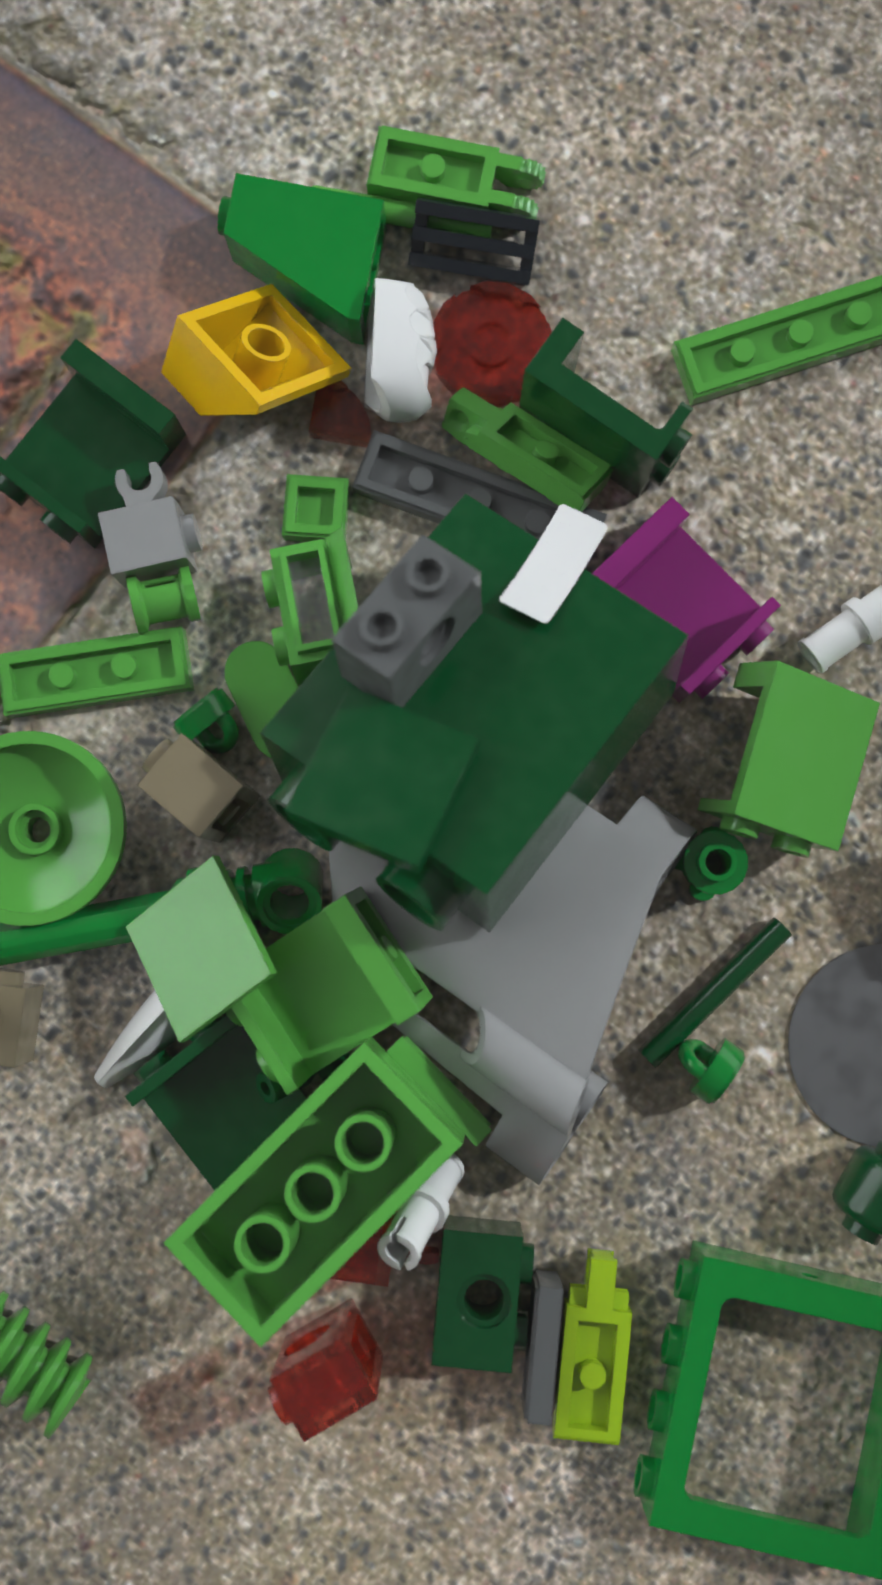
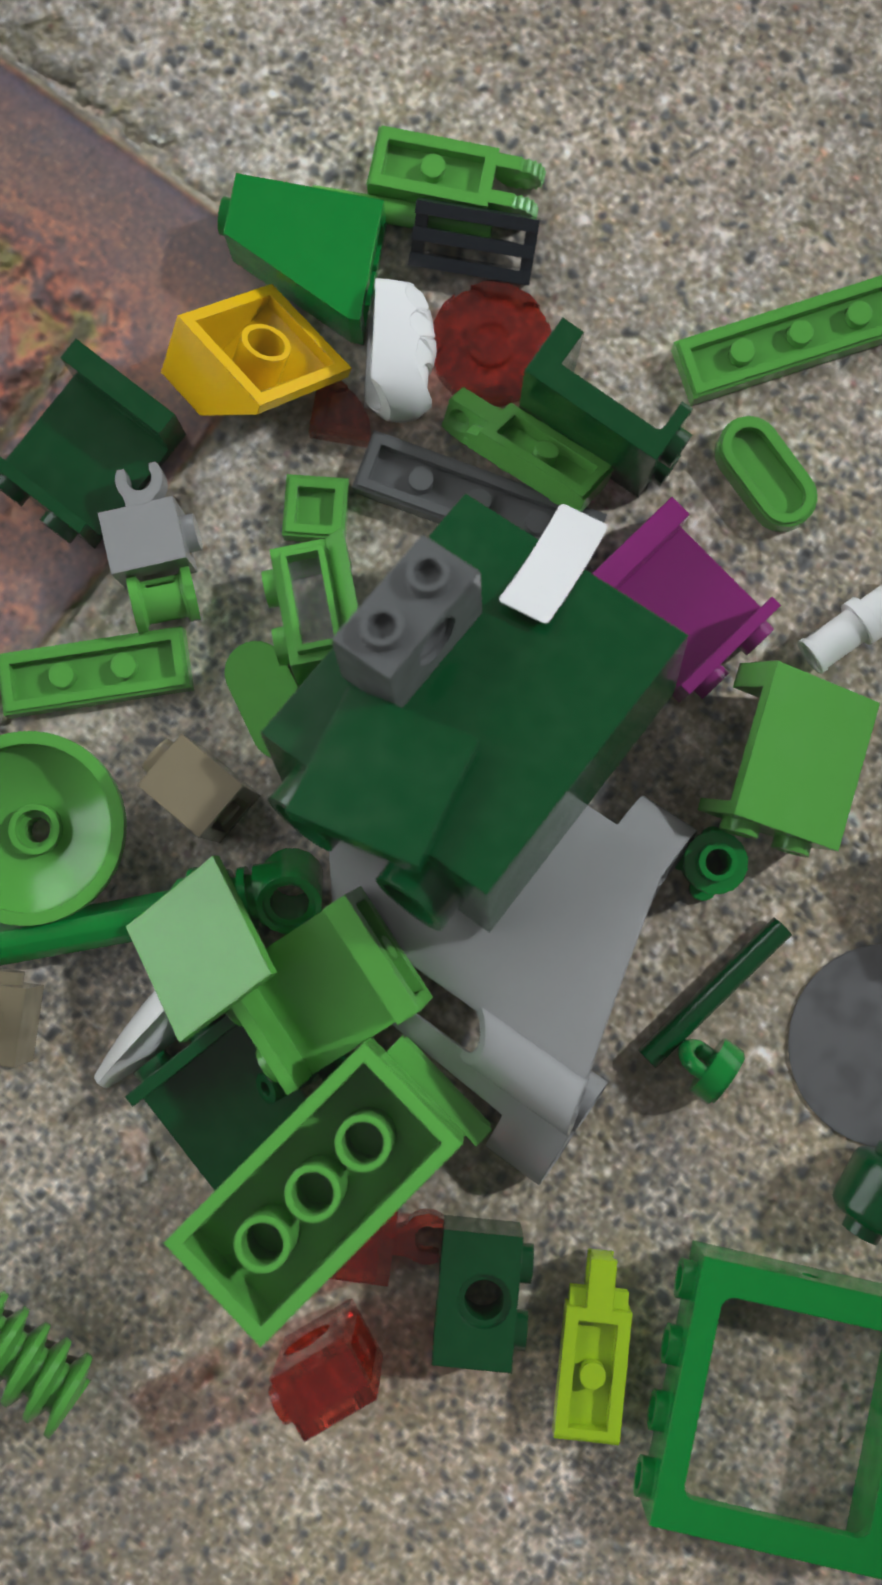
(202, 715): green tile -> none
(420, 1217): white pin -> none
(542, 1347): dark grey tile -> none
(765, 474): none -> bright green tile

